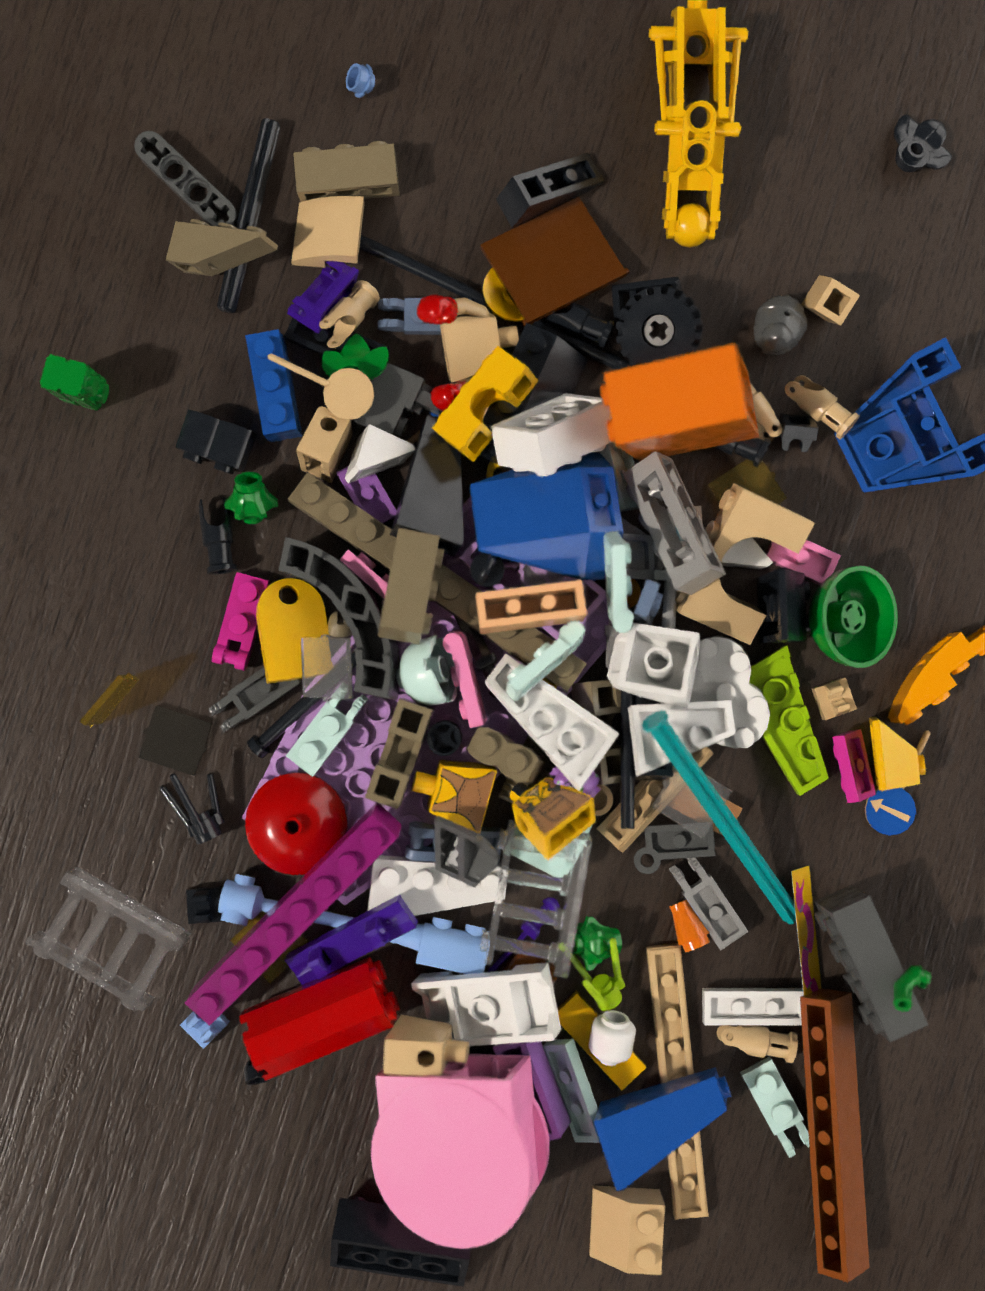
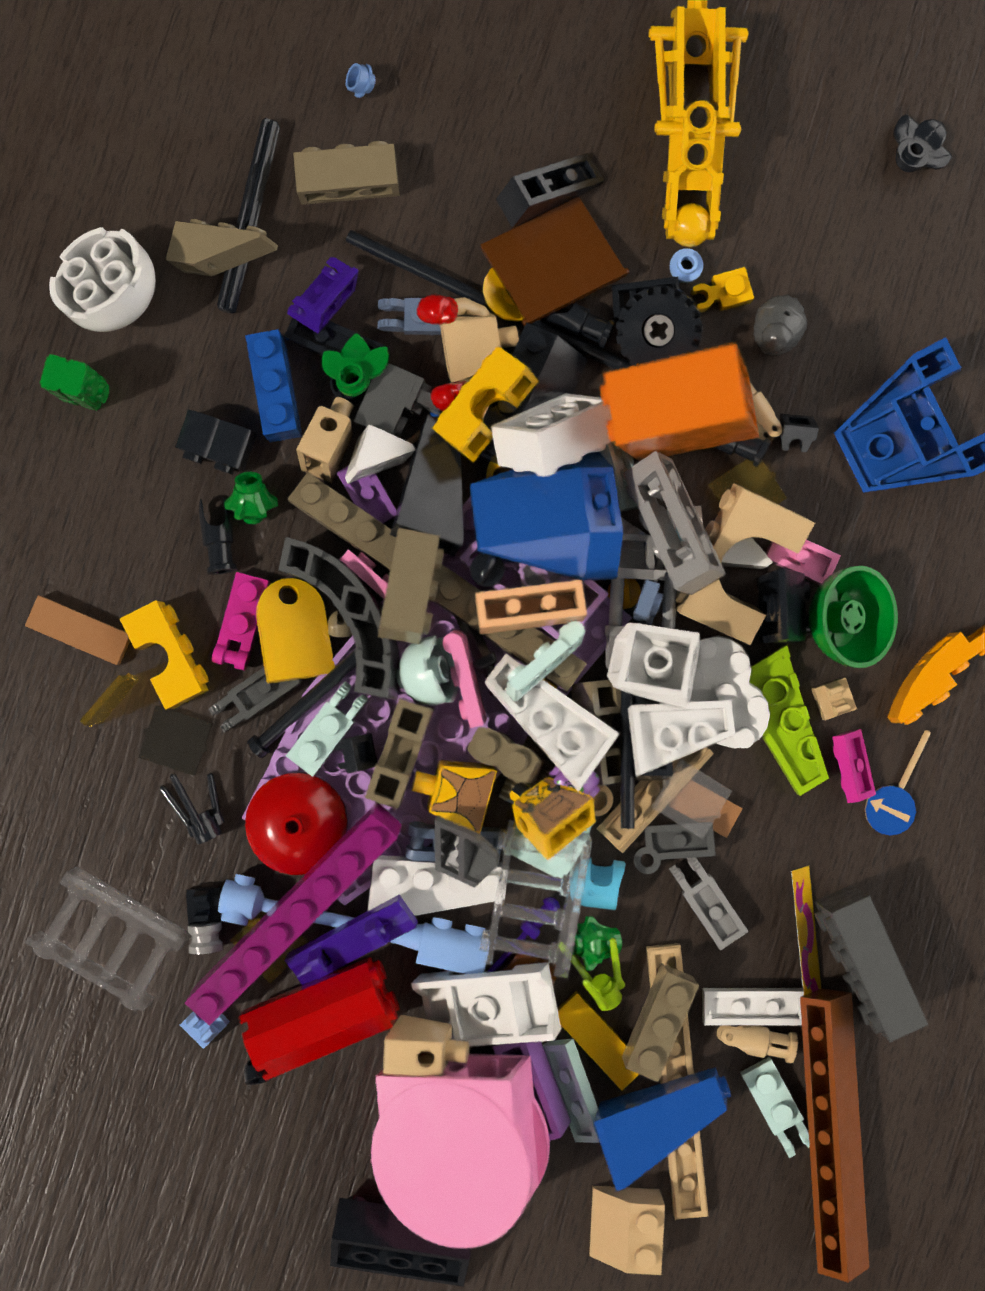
(78, 630): none -> medium nougat tile
(103, 280): none -> white cylinder
(182, 677): none -> yellow arch
(186, 182): dark grey beam -> none
(205, 938): none -> light grey wheel
(326, 667): clear piece -> none
(328, 231): tan slope -> none
(346, 392): tan piece -> none
(349, 312): tan piece -> none
(358, 753): none -> black tile
(442, 742): black wheel -> none
(606, 884): none -> medium azure helmet
(612, 1037): white head -> none
(617, 583): light aqua hinge -> none
(659, 1022): none -> dark tan brick
(685, 275): none -> light blue plate
(688, 927): orange cone -> none
(720, 814): teal axle -> none
(728, 289): none -> yellow plate
(821, 405): tan piece -> none
(830, 300): tan brick -> none
(894, 758): yellow slope -> none
(905, 984): green arm -> none

